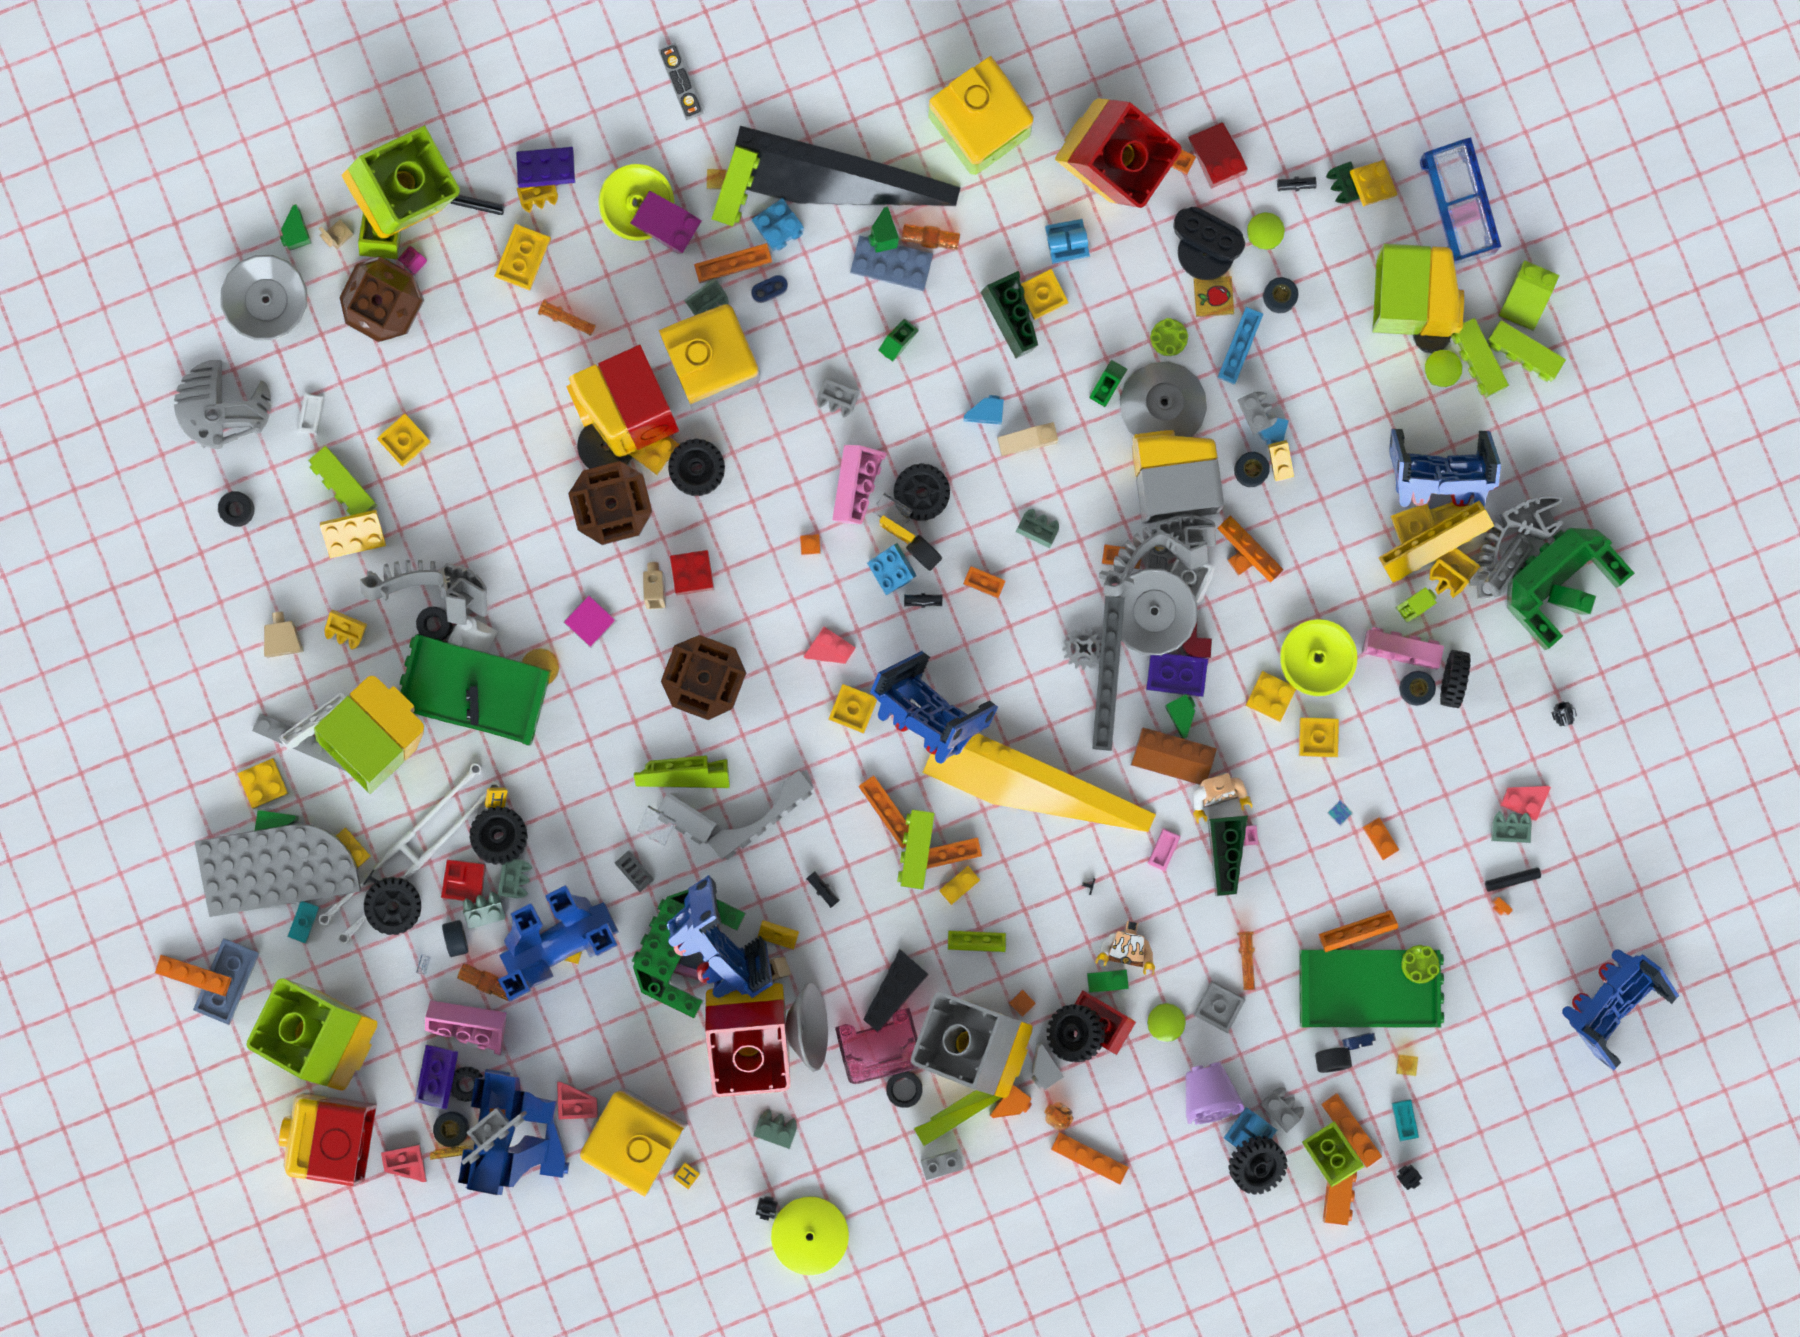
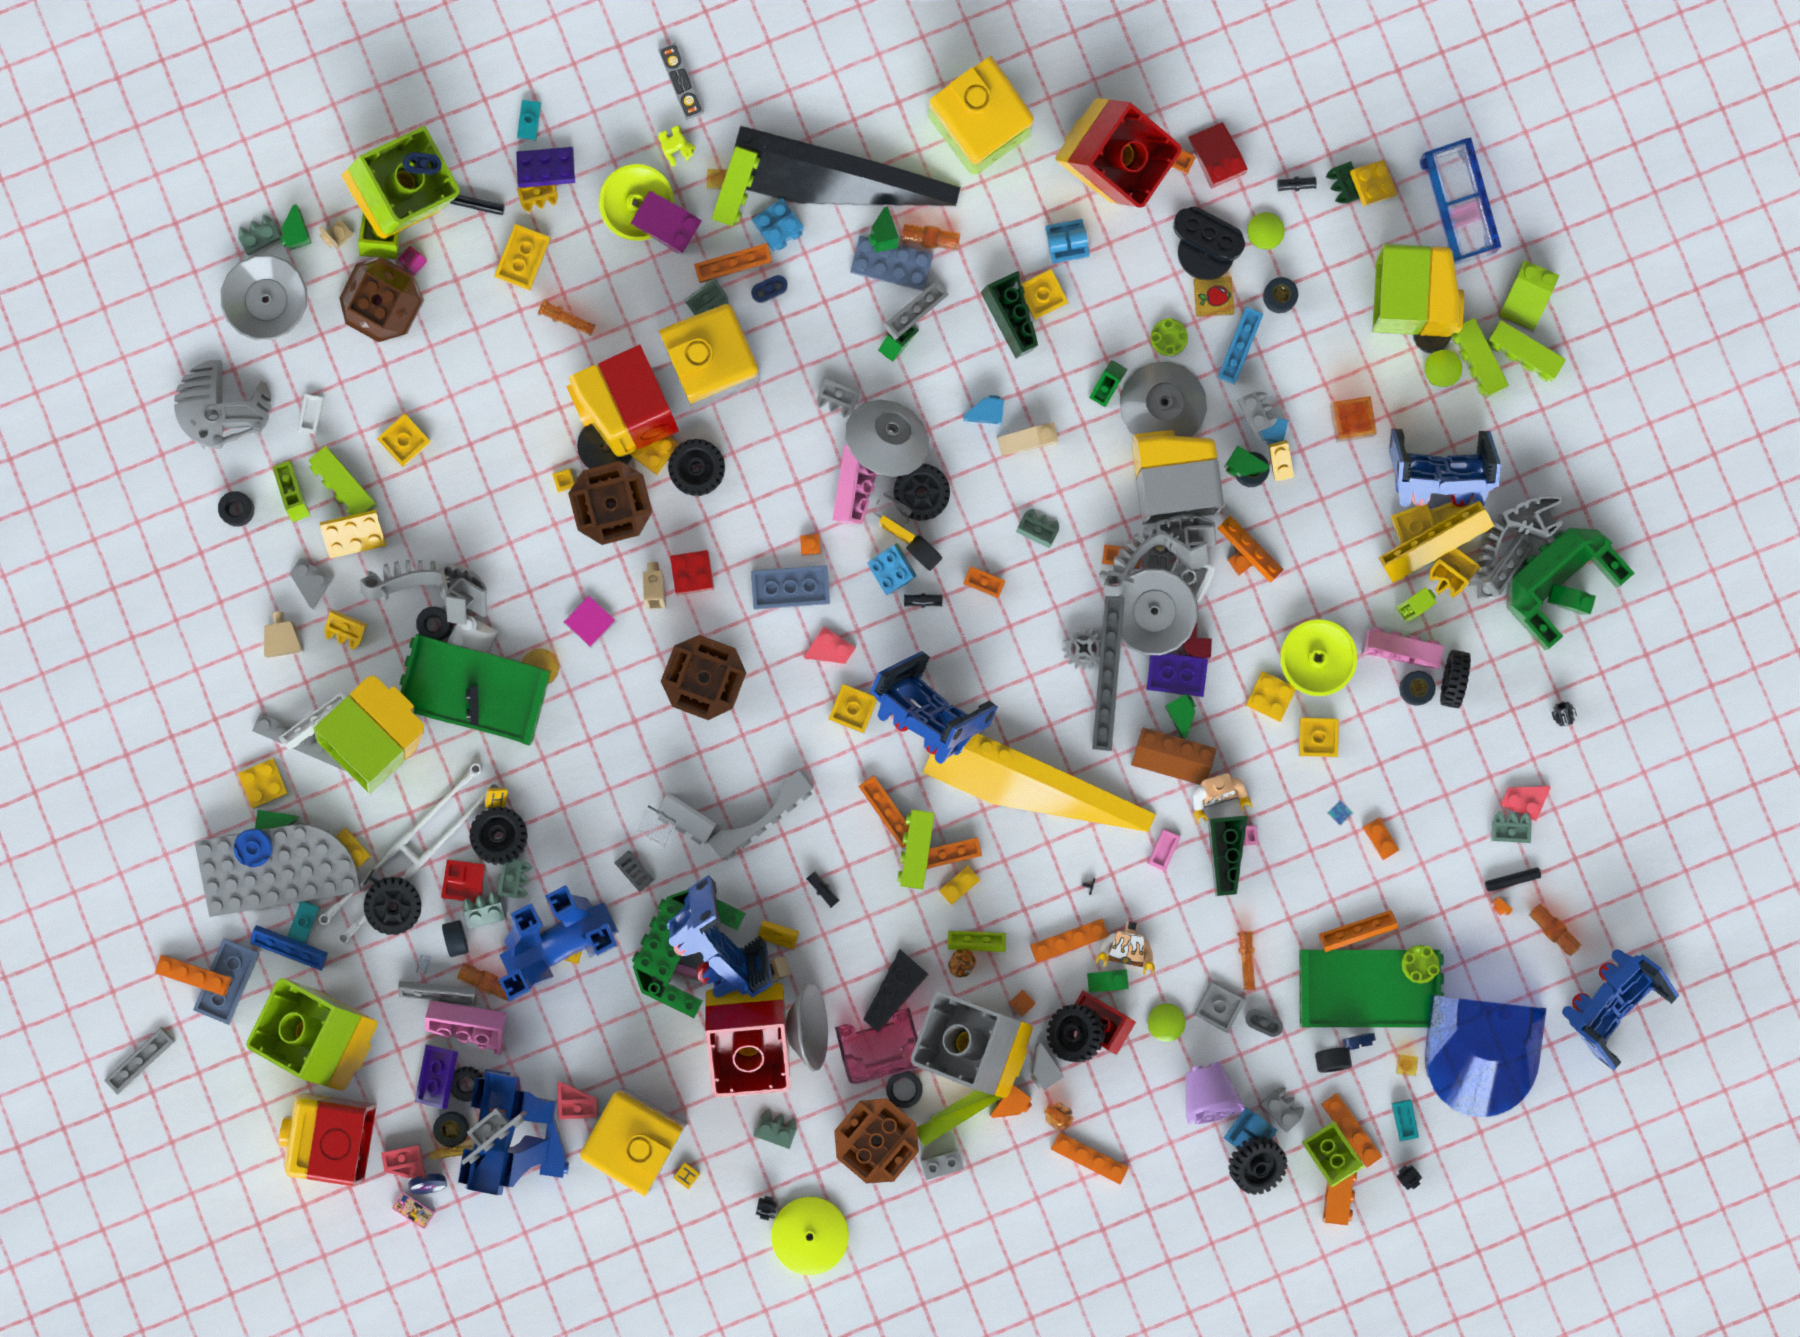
(139, 1060): none -> light grey tile
(253, 847): none -> blue tile
(259, 235): none -> sand green plate
(289, 947): none -> blue plate
(291, 491): none -> lime slope
(310, 581): none -> light grey wing
(413, 1210): none -> tile
(420, 163): none -> dark blue plate
(427, 1185): none -> dark blue tile
(437, 992): none -> light grey tile
(529, 120): none -> teal plate
(563, 480): none -> yellow tile
(674, 143): none -> neon yellow animal
(684, 772): lime wedge -> none
(790, 587): none -> sand blue plate
(878, 1162): none -> dark orange piece
(879, 448): none -> light grey dish
(915, 310): none -> light grey plate
(961, 963): none -> clear orange head
(1069, 940): none -> orange plate
(1244, 463): none -> green slope
(1263, 1023): none -> dark grey plate
(1353, 419): none -> clear orange brick
(1482, 1053): none -> clear blue windscreen
(1554, 929): none -> clear orange piece

